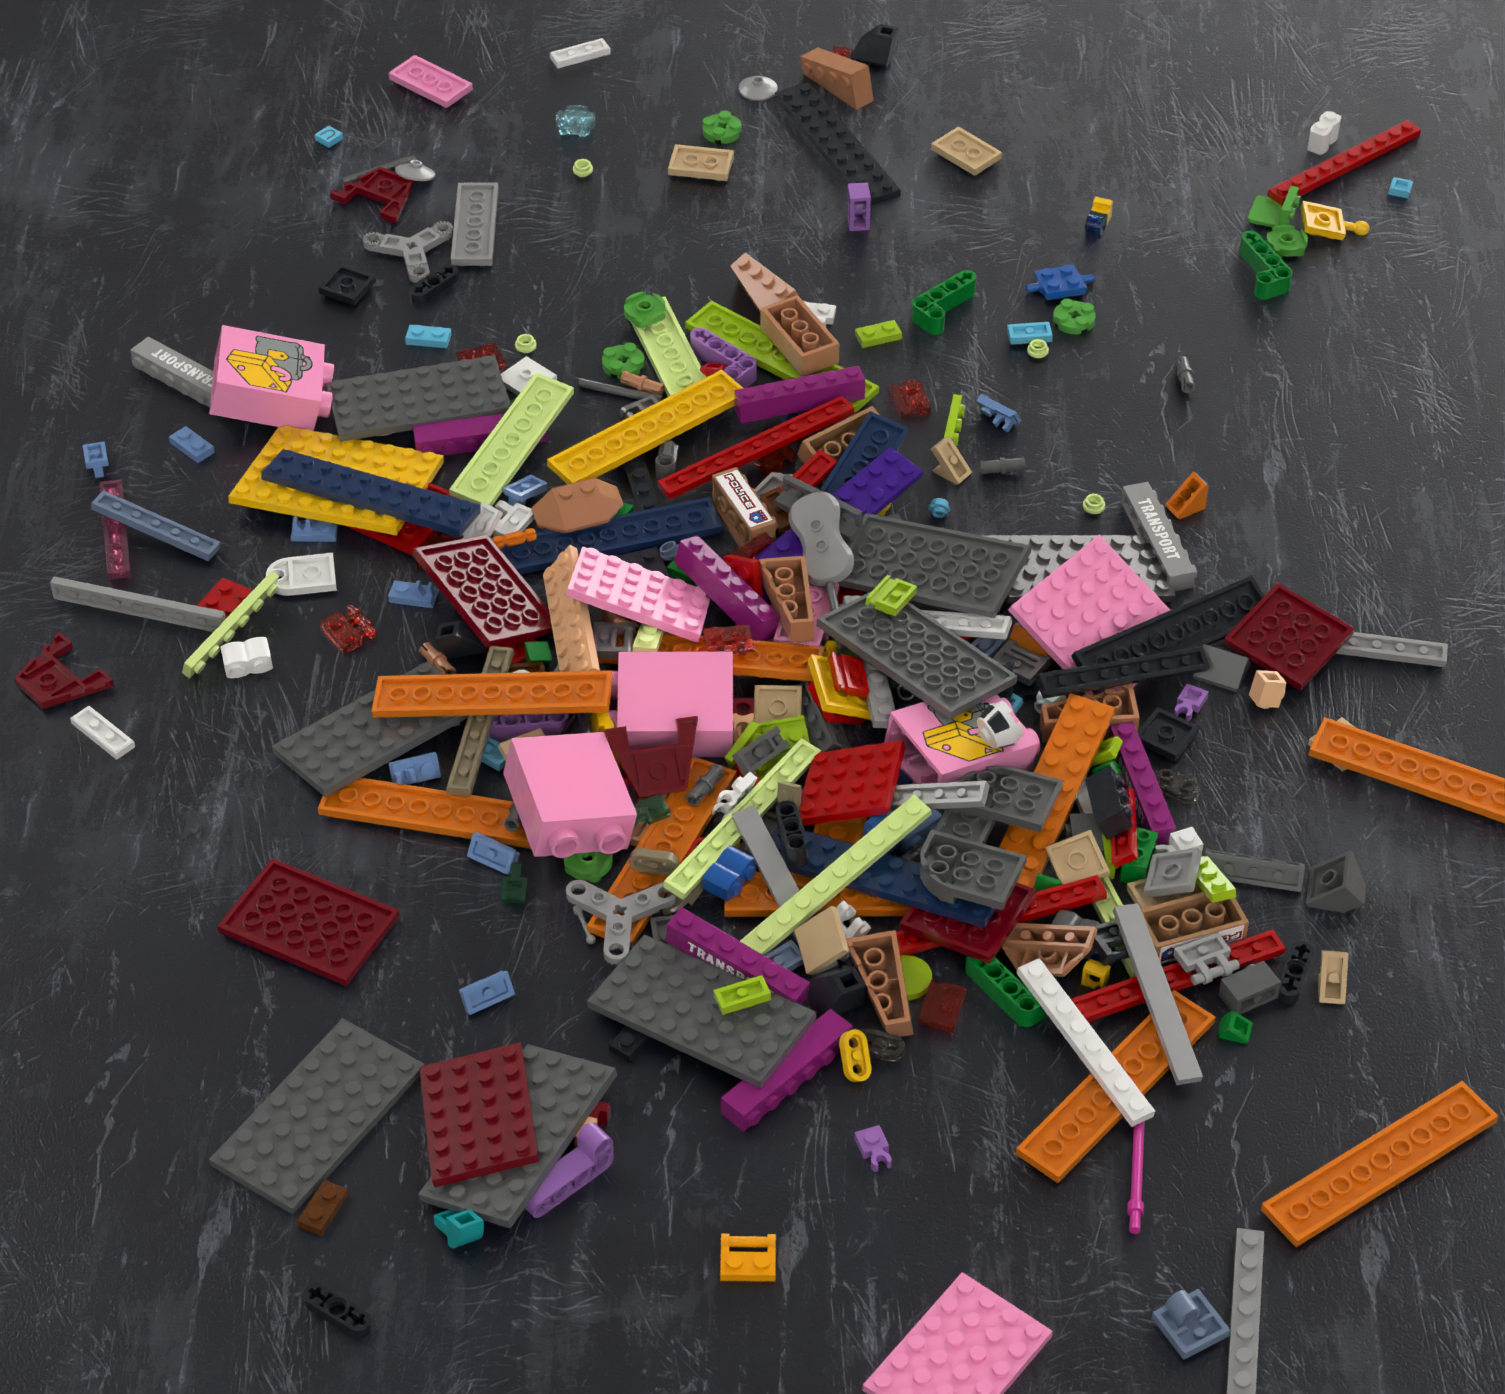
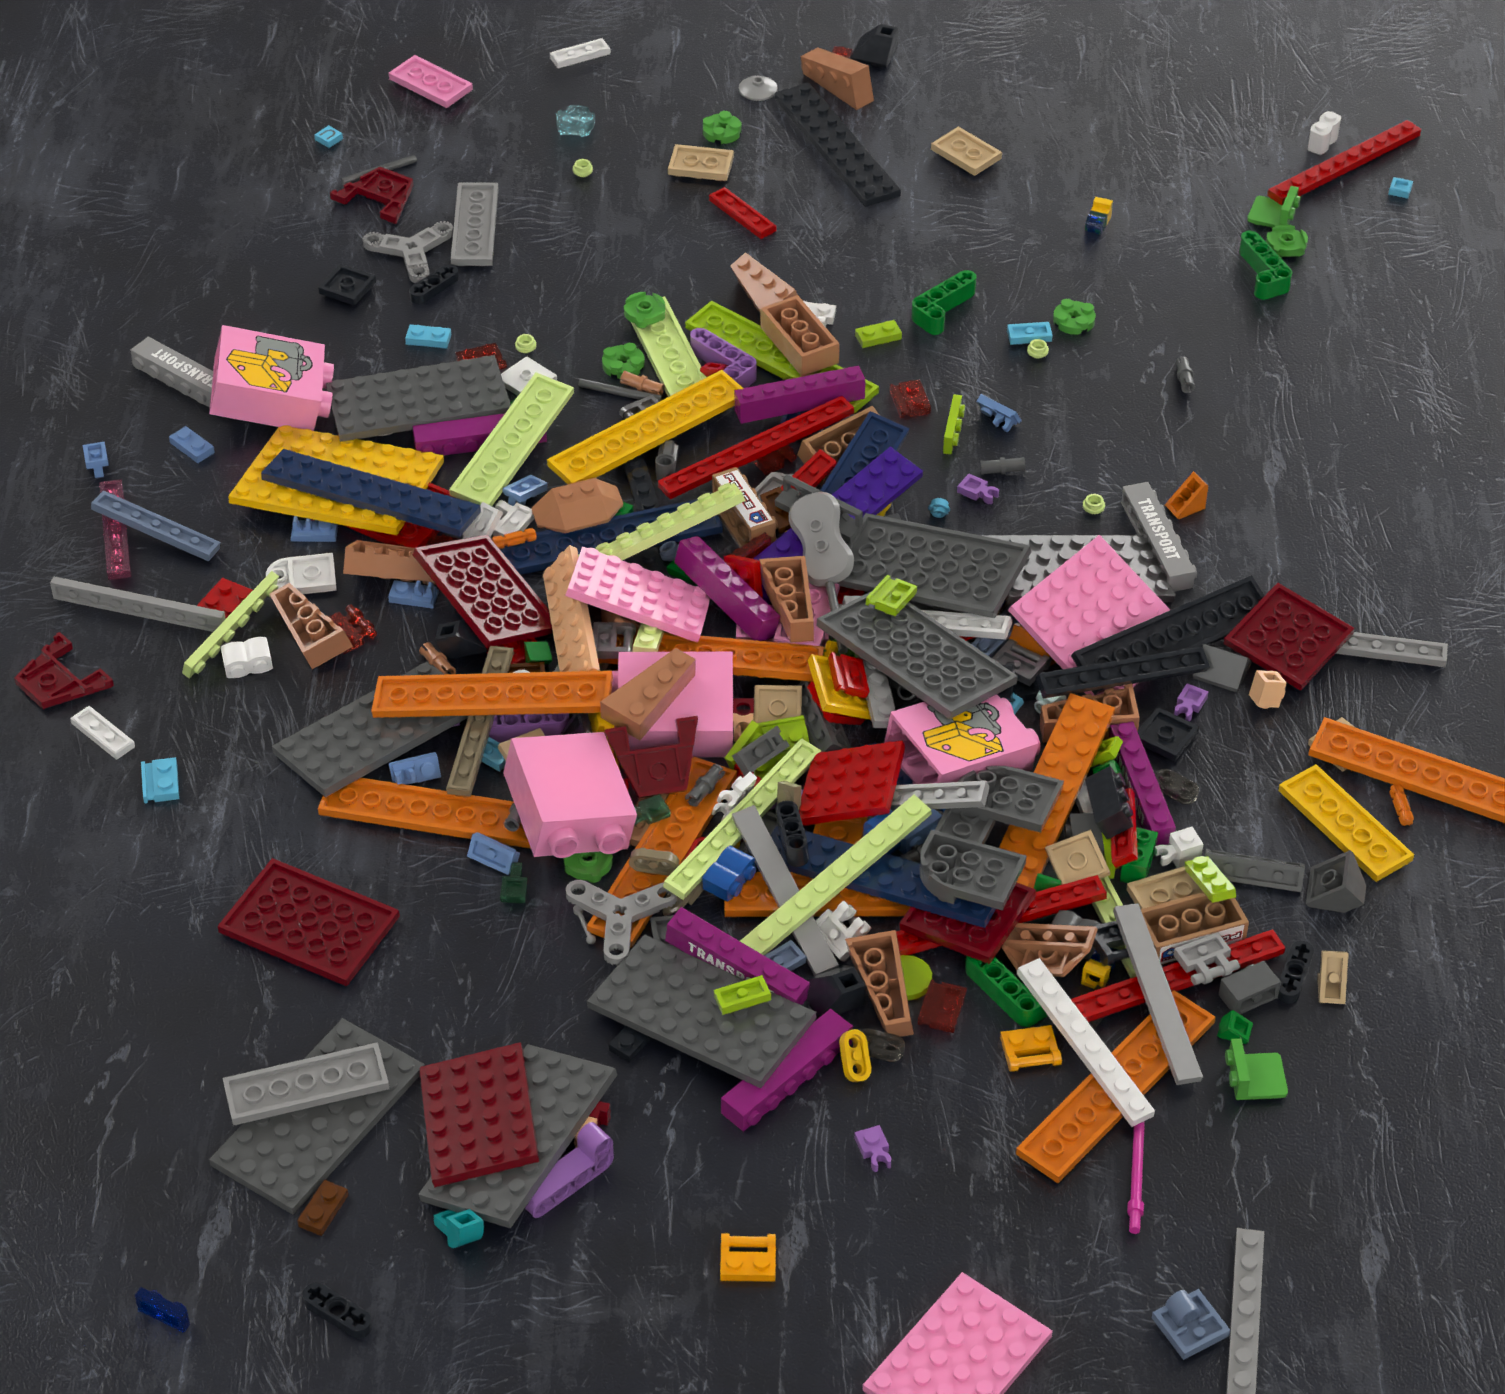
(158, 1307): none -> clear blue plate
(160, 780): none -> medium azure plate
(305, 1083): none -> light grey plate
(313, 631): none -> nougat wedge
(383, 562): none -> nougat wedge
(415, 171): light grey dish -> none
(486, 992): medium blue plate -> none
(649, 694): none -> nougat wedge
(674, 523): none -> yellowish green plate
(729, 639): clear red plate -> none
(742, 213): none -> red tile
(821, 940): tan tile -> none
(858, 206): medium lavender brick -> none
(952, 464): tan slope -> none
(975, 487): none -> medium lavender plate
(998, 726): white cone -> none
(1030, 1042): none -> light orange plate
(1059, 282): blue plate -> none
(1173, 872): light grey plate -> none
(1255, 1074): none -> bright green bracket
(1328, 221): yellow plate -> none
(1346, 822): none -> yellow plate
(1378, 1163): orange plate -> none
(1401, 805): none -> orange axle

